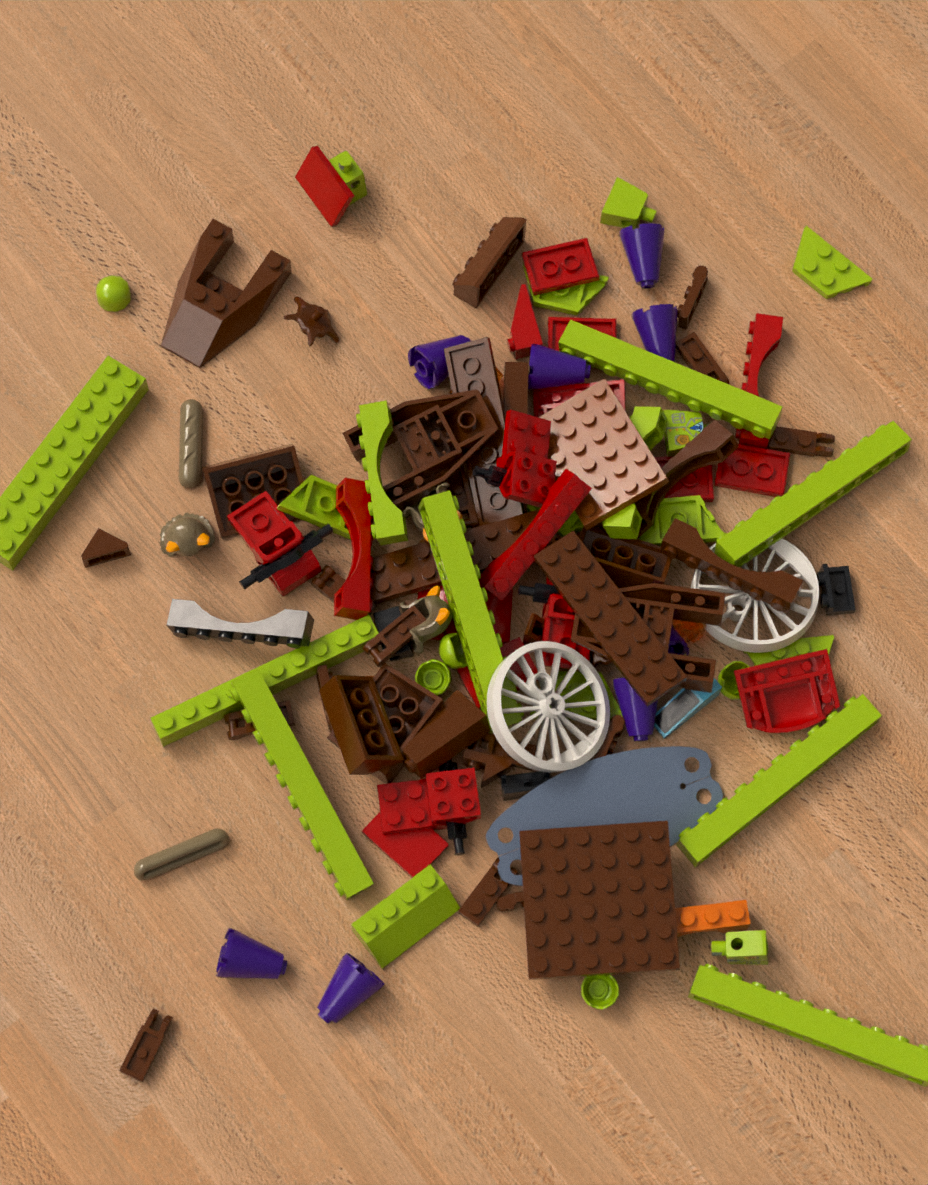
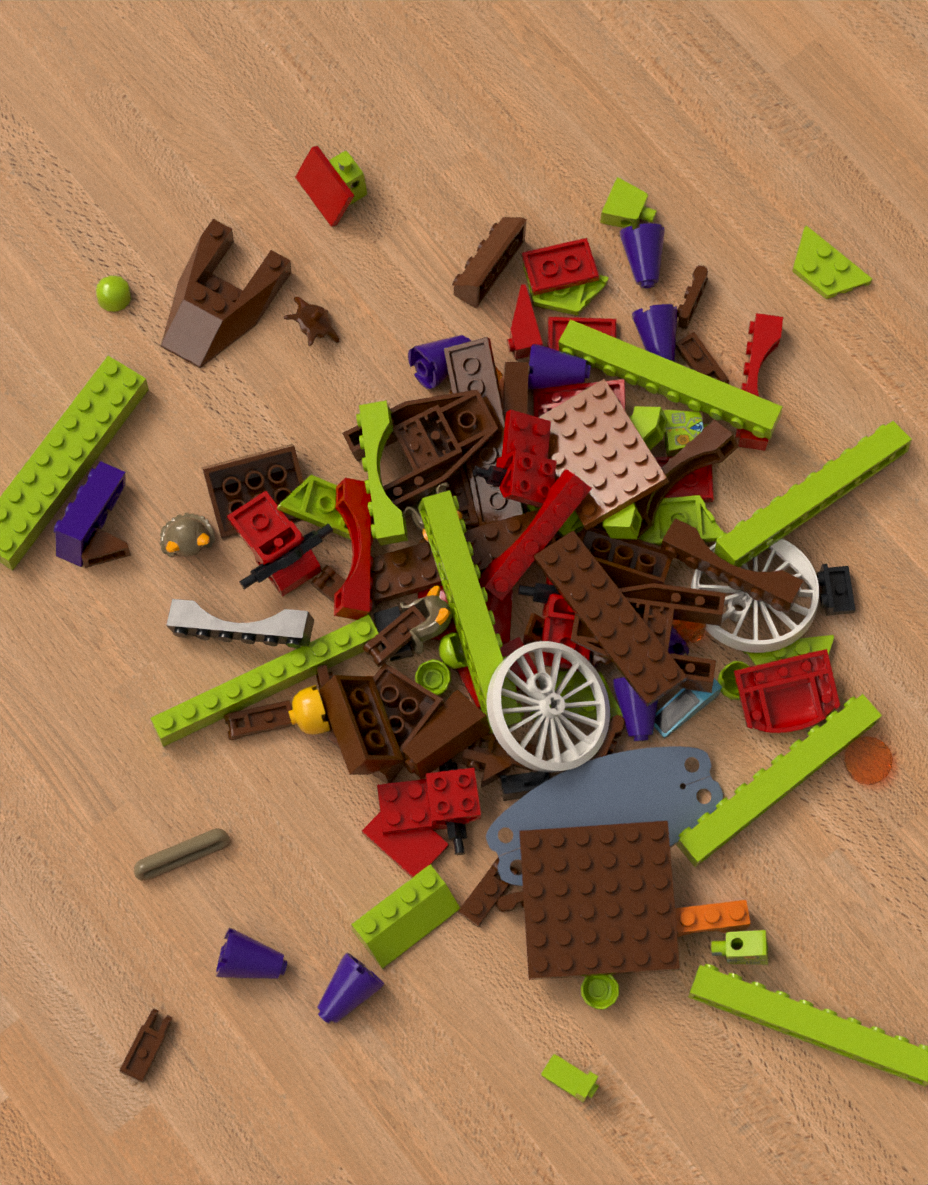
(88, 511): none -> dark purple wedge
(190, 443): dark tan piece -> none
(301, 783): lime brick -> none
(309, 712): none -> yellow cylinder
(570, 1078): none -> lime bracket
(754, 471): red tile -> none
(801, 442): reddish brown hinge -> none
(868, 760): none -> clear orange tile

